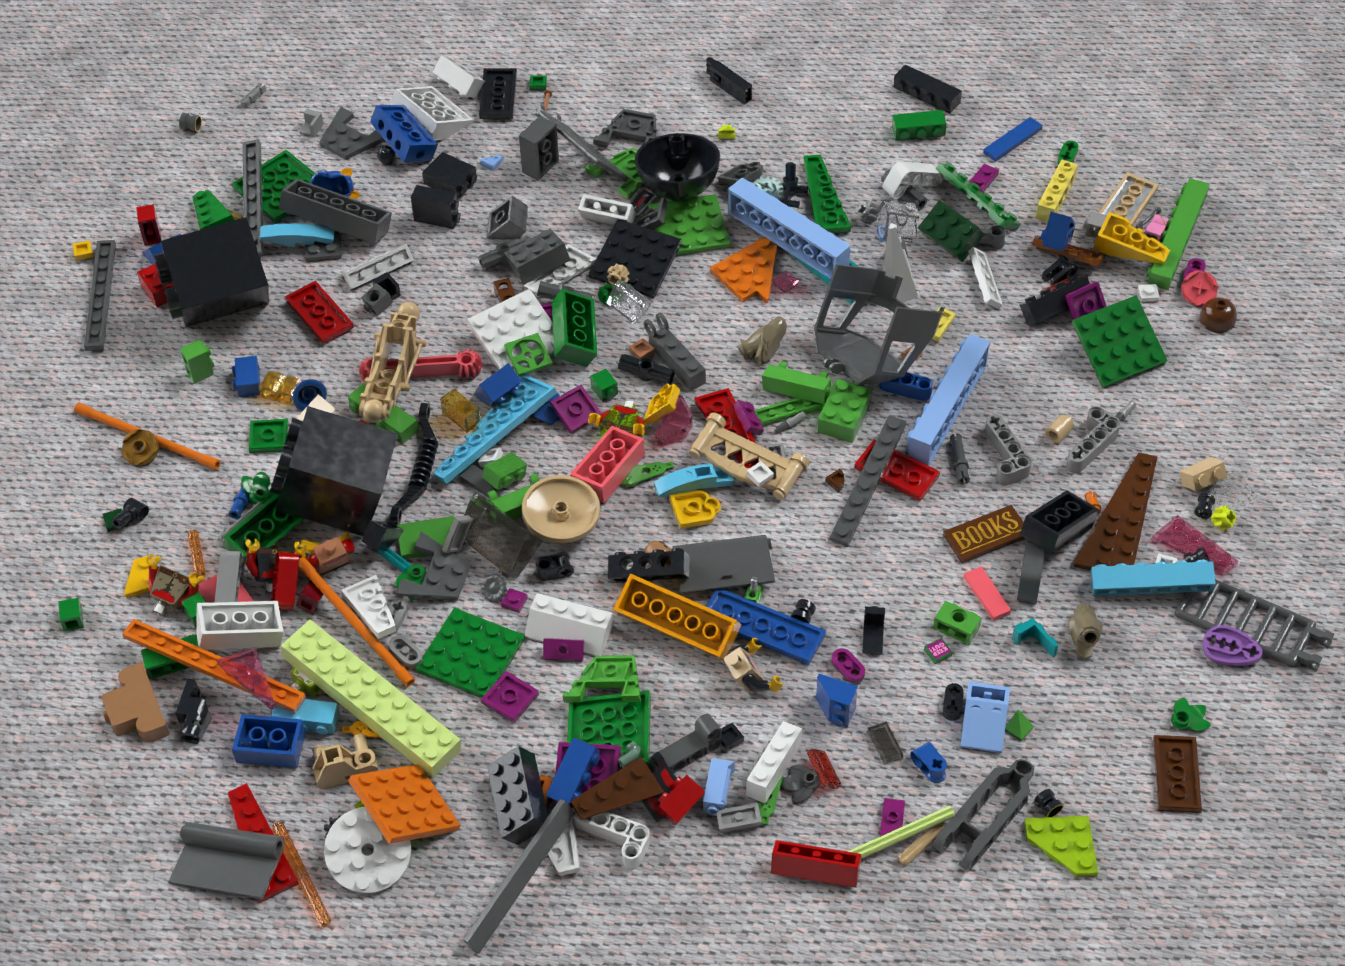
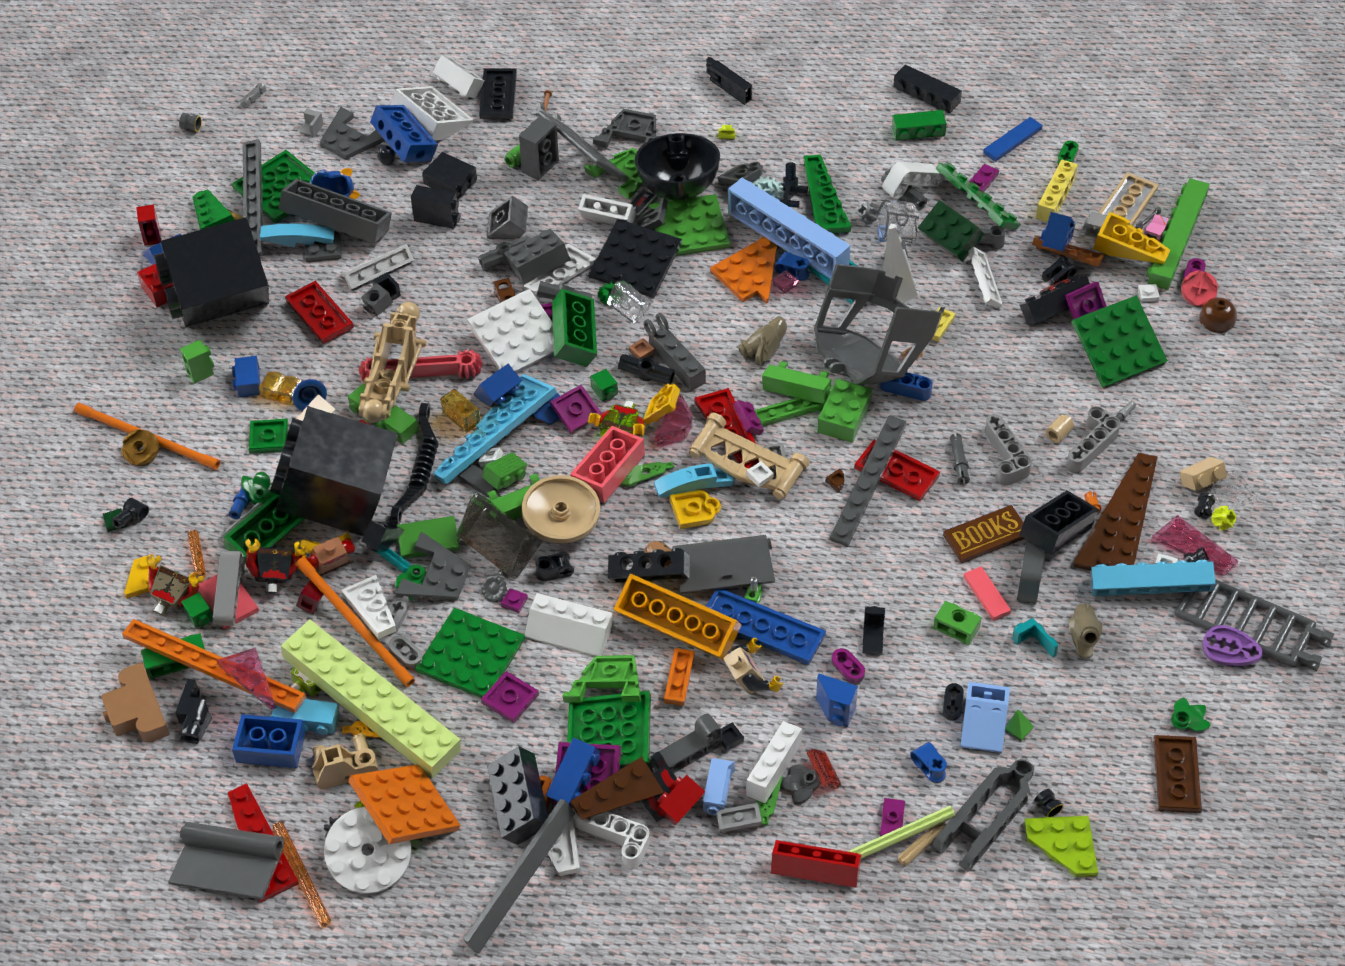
(71, 614): green brick -> none
(82, 250): yellow plate -> none
(100, 295): dark grey plate -> none
(239, 625): white slope -> none
(285, 580): red beam -> none
(457, 534): light grey tile -> none
(491, 162): light blue tile -> none
(513, 157): none -> bright green brick
(522, 343): bright green piece -> none
(538, 82): green tile -> none
(563, 649): magenta plate -> none
(617, 274): tan gear -> none
(631, 756): sand green arm -> none
(679, 677): none -> orange plate
(790, 422): light grey piece -> none
(793, 264): none -> blue piece
(804, 610): black wheel -> none
(885, 742): clear smoke tile -> none
(938, 650): tile -> none
(948, 399): light blue brick -> none

